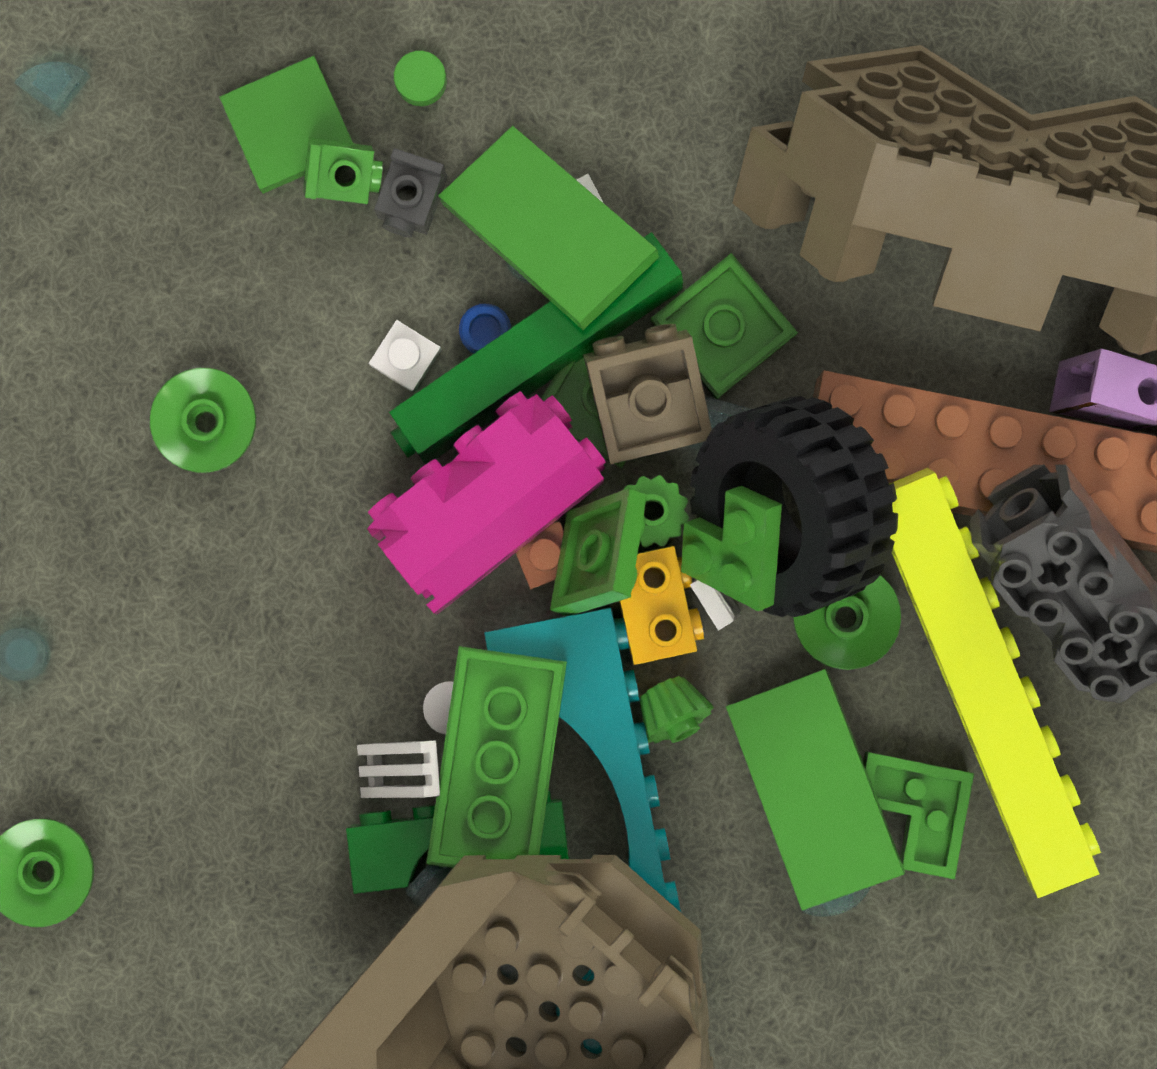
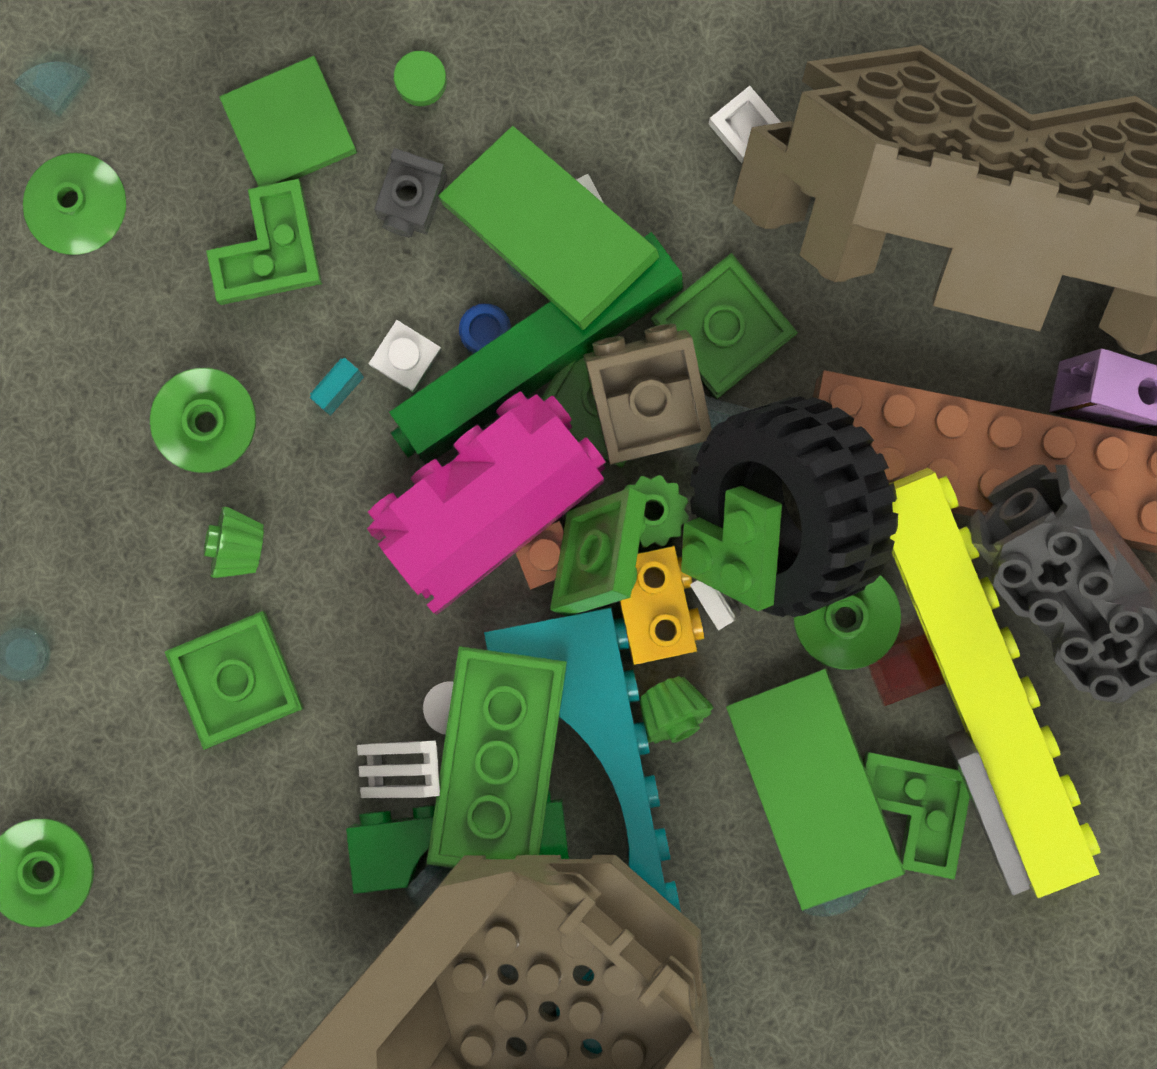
(93, 217): none -> bright green dish
(233, 544): none -> bright green piece
(234, 680): none -> bright green tile
(279, 259): none -> bright green plate
(326, 157): bright green brick -> none
(336, 386): none -> teal tile
(737, 118): none -> white plate
(906, 670): none -> clear red plate
(988, 811): none -> tile

